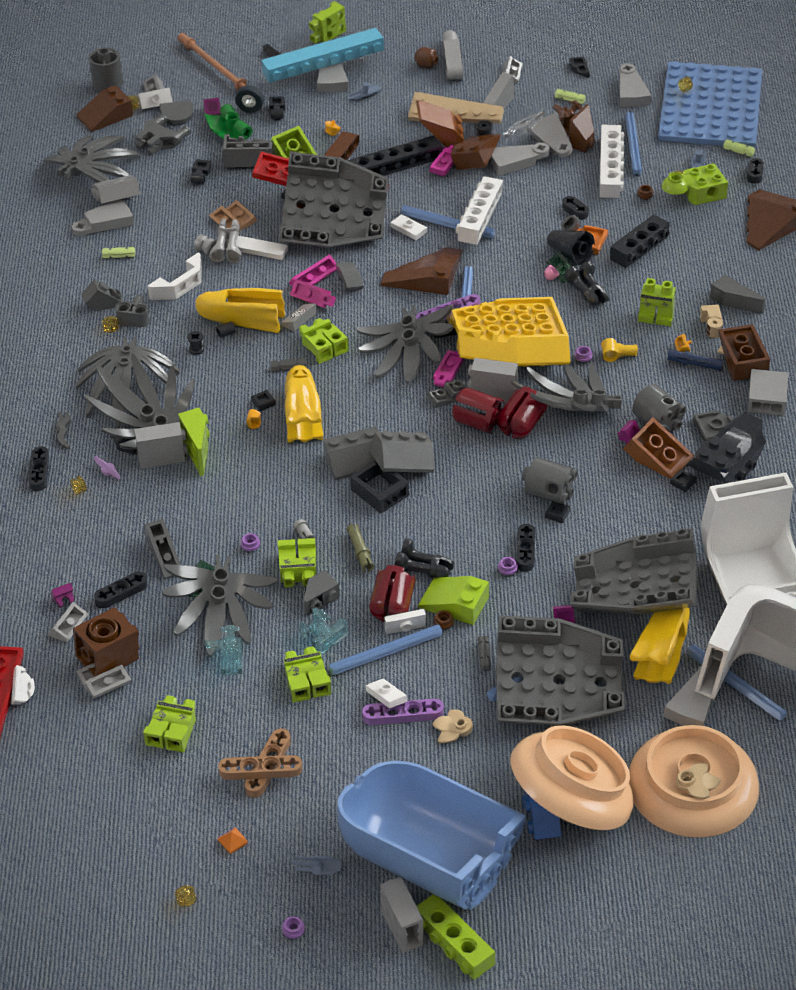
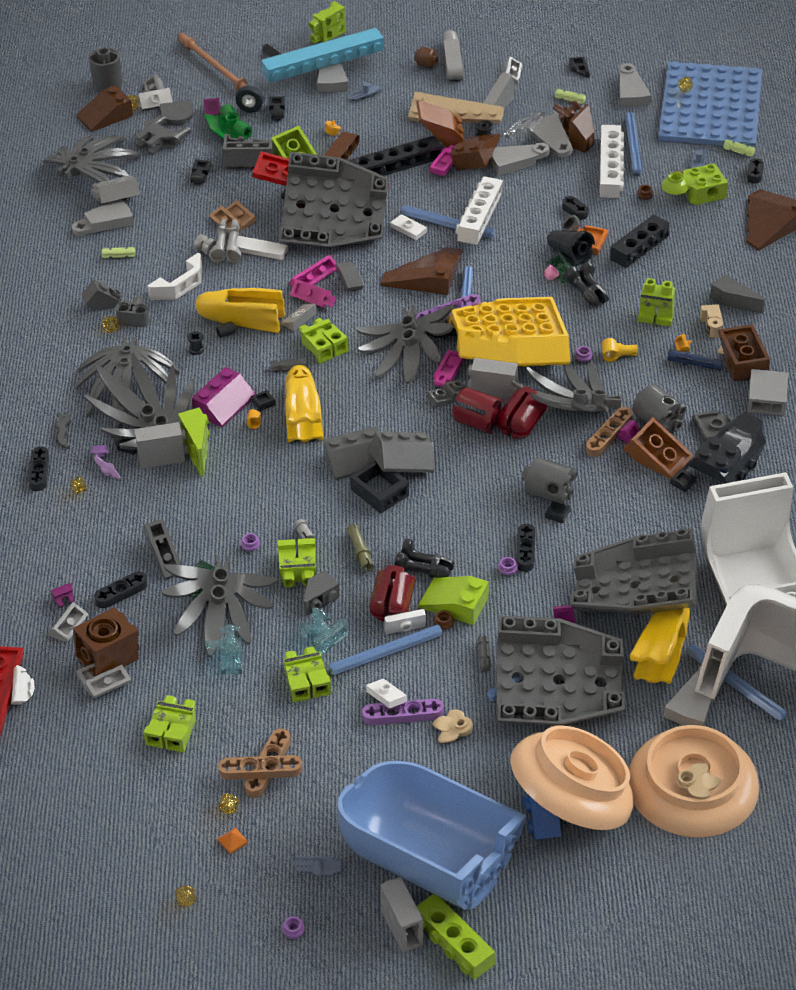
(99, 450): none -> medium lavender plate
(223, 396): none -> slope
(228, 803): none -> clear yellow bush
(605, 429): none -> medium nougat beam

